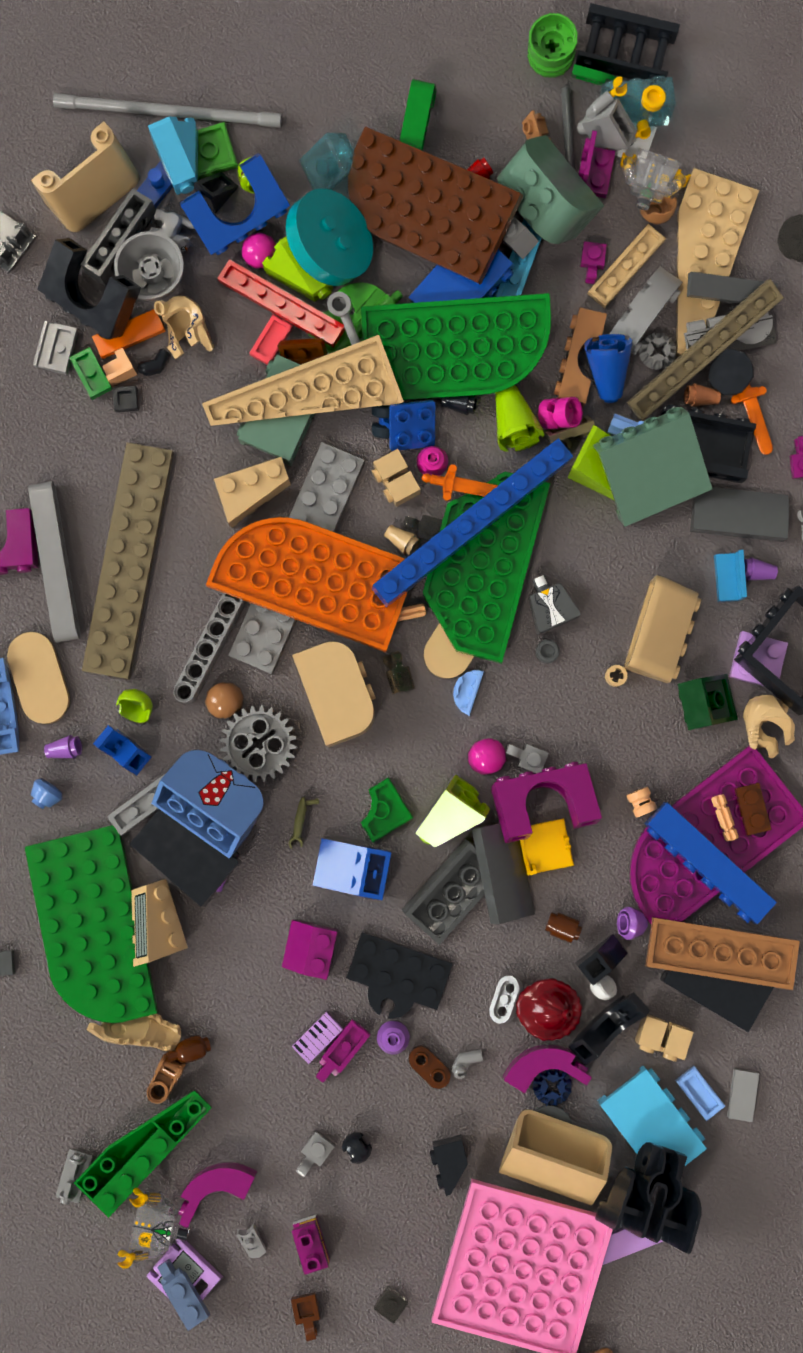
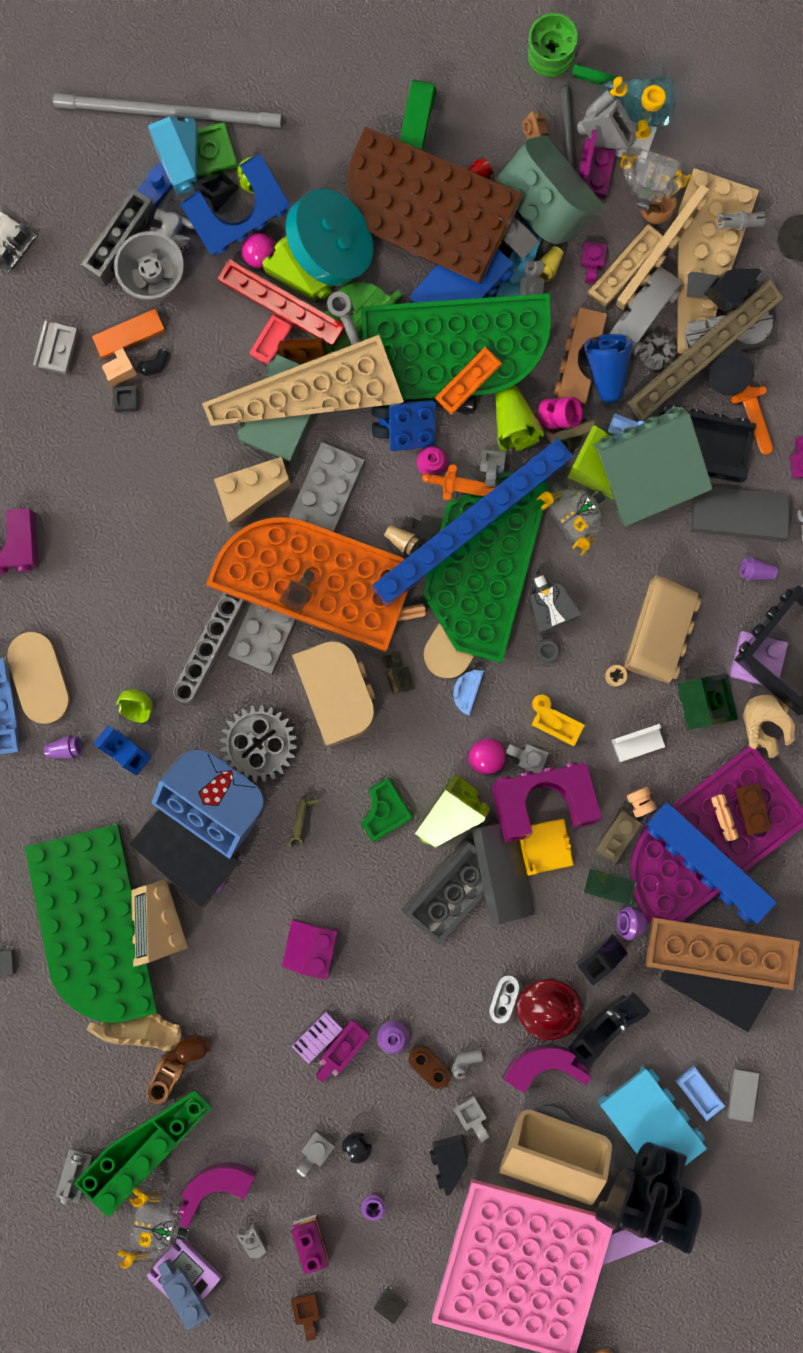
(45, 794): medium blue cone -> none
(54, 561): light grey beam -> none
(61, 286): black arch -> none
(90, 373): green plate -> none
(91, 185): tan windscreen -> none
(127, 561): dark tan plate -> none
(135, 809): light grey plate -> none
(183, 318): tan piece -> none
(224, 700): medium nougat hair -> none
(297, 594): none -> clear smoke plate
(328, 161): clear light blue slope -> none
(352, 869): slope -> none
(373, 1212): none -> medium lavender cone
(395, 468): tan piece -> none
(398, 975): black plate -> none
(468, 381): none -> orange tile
(471, 1115): none -> light grey plate
(492, 463): none -> light grey plate
(532, 283): none -> light grey plate
(551, 263): none -> light yellow cone
(552, 1098): dark blue gear -> none
(554, 722): none -> yellow hinge
(563, 927): reddish brown brick -> none
(575, 515): none -> clear torso
(605, 988): white tile -> none
(610, 887): none -> clear green slope
(618, 836): none -> dark tan plate
(630, 23): black fence -> none
(638, 743): none -> white panel
(663, 1037): tan piece -> none
(668, 241): none -> tan plate
(700, 395): nougat cone -> none
(730, 287): none -> black slope
(730, 576): dark azure panel -> none
(740, 220): none -> light grey pin

